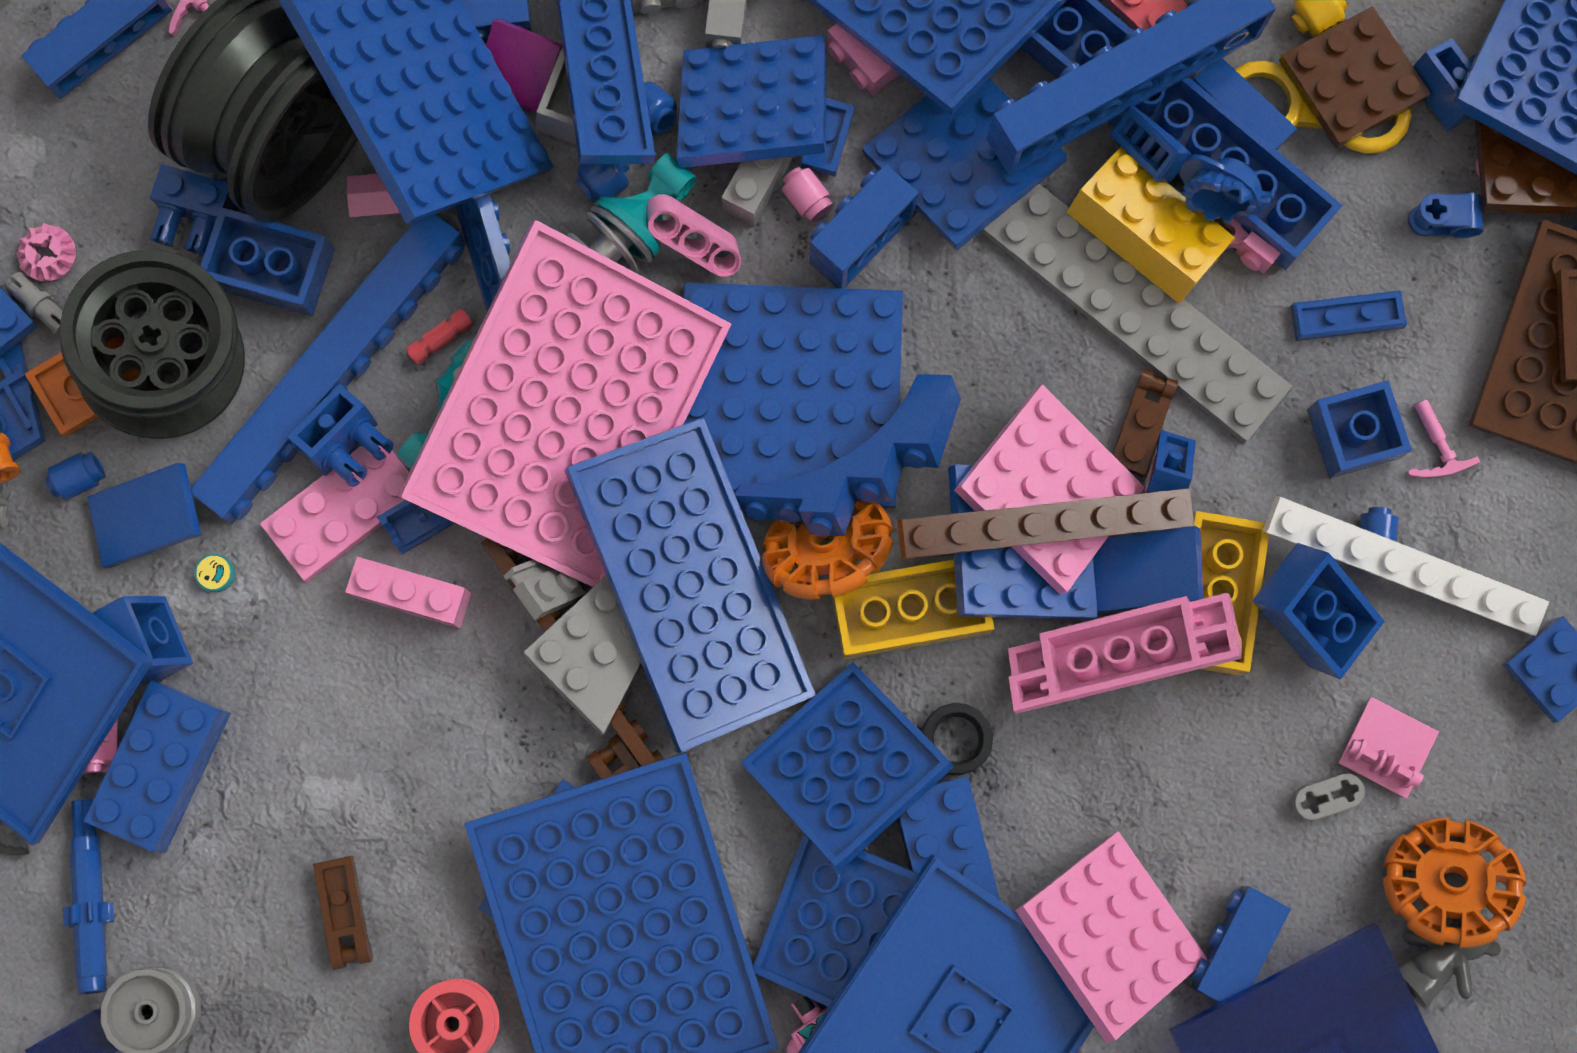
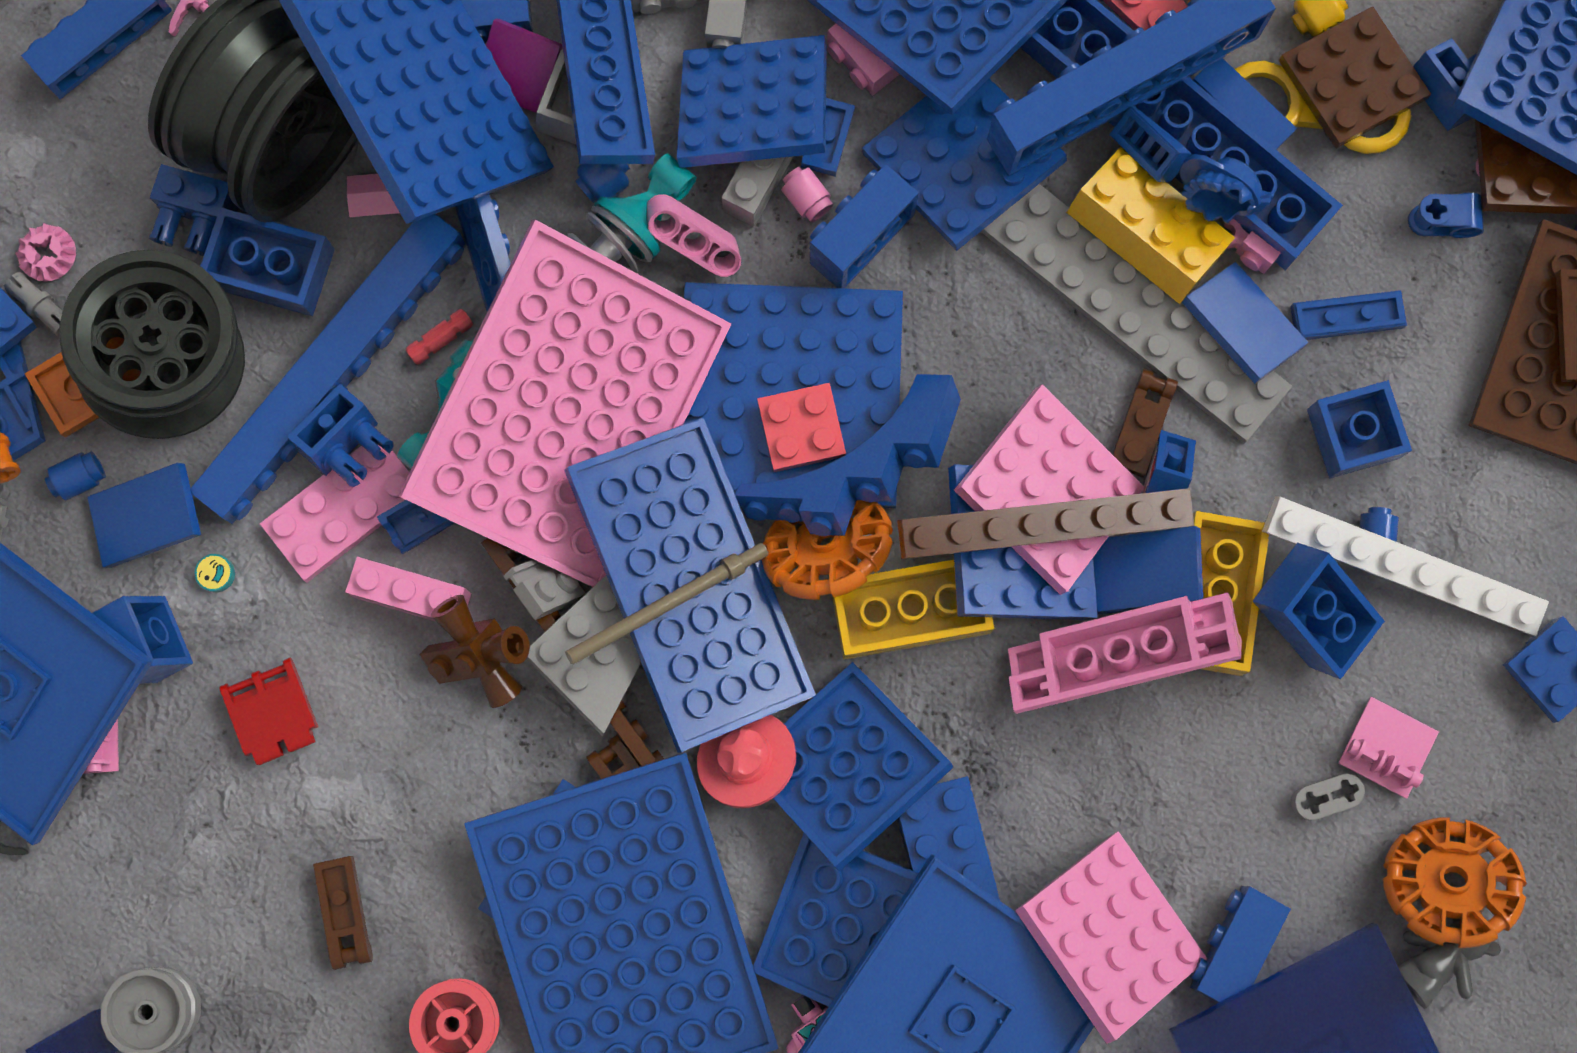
(88, 910): blue piece -> none
(157, 767): blue brick -> none
(270, 713): none -> red plate
(476, 651): none -> reddish brown brick
(660, 107): blue head -> none
(730, 568): none -> dark tan bar
(748, 763): none -> coral hat
(801, 427): none -> coral plate
(977, 719): black tyre -> none
(1245, 322): none -> tile
(1438, 437): bright pink piece -> none

